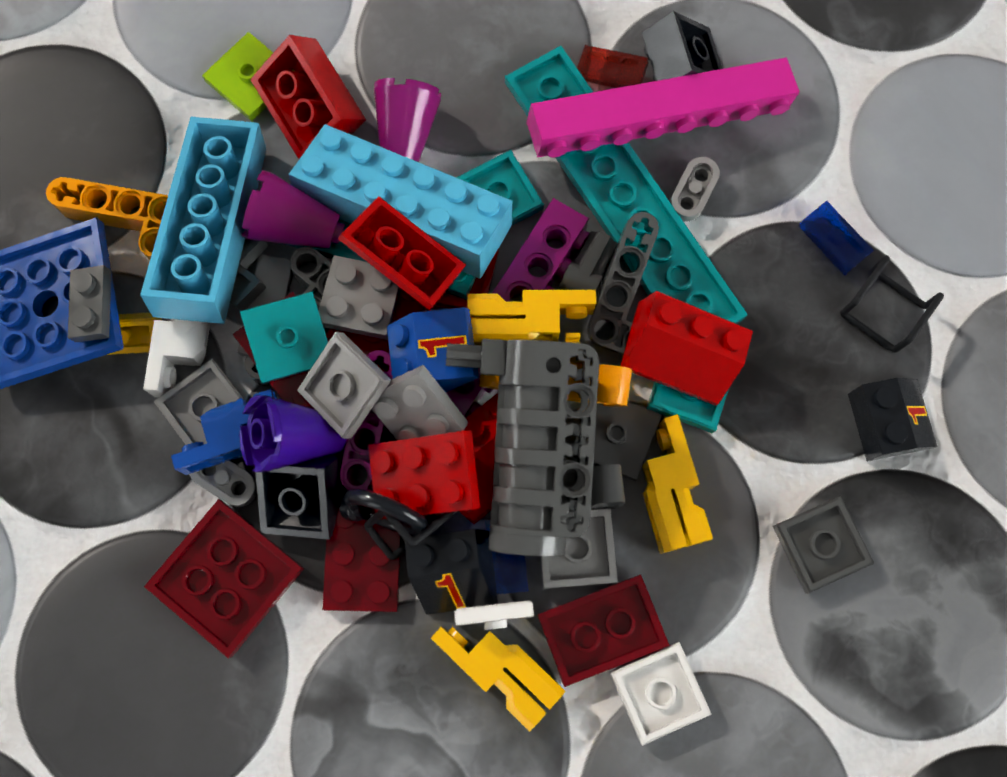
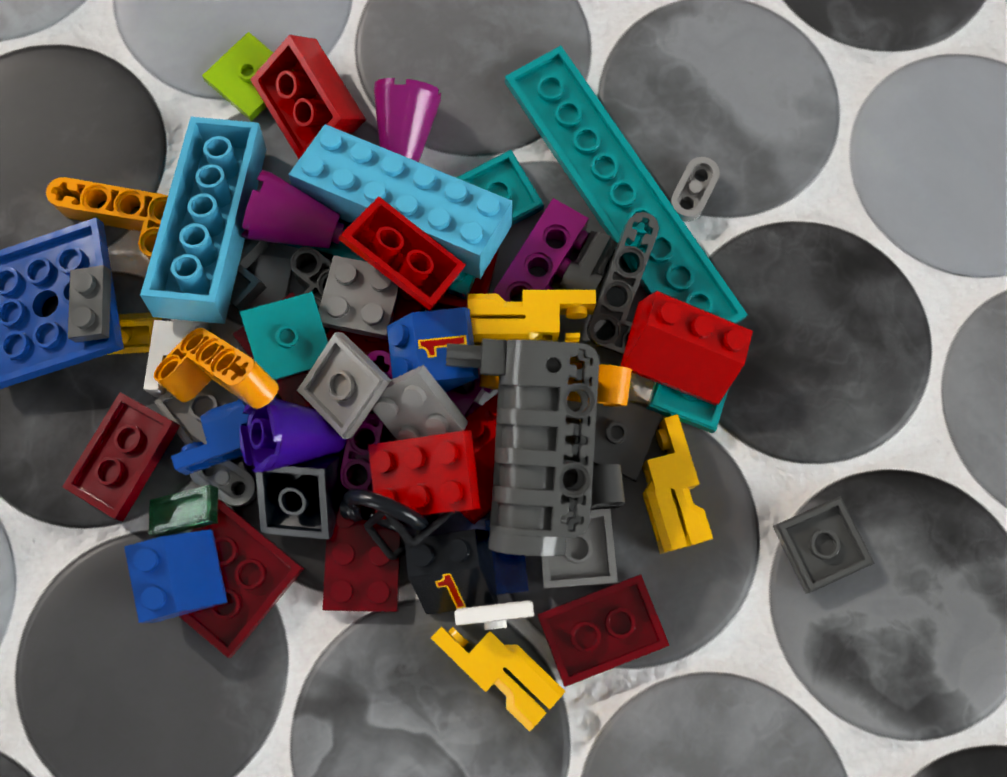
(121, 457): none -> dark red plate
(175, 575): none -> blue slope
(183, 511): none -> clear green tile
(207, 358): none -> light orange beam
(611, 67): clear red plate -> none
(660, 693): white plate -> none
(661, 107): dark pink brick -> none
(680, 47): slope -> none
(835, 237): clear blue plate -> none
(891, 418): black slope -> none
(929, 305): black piece -> none

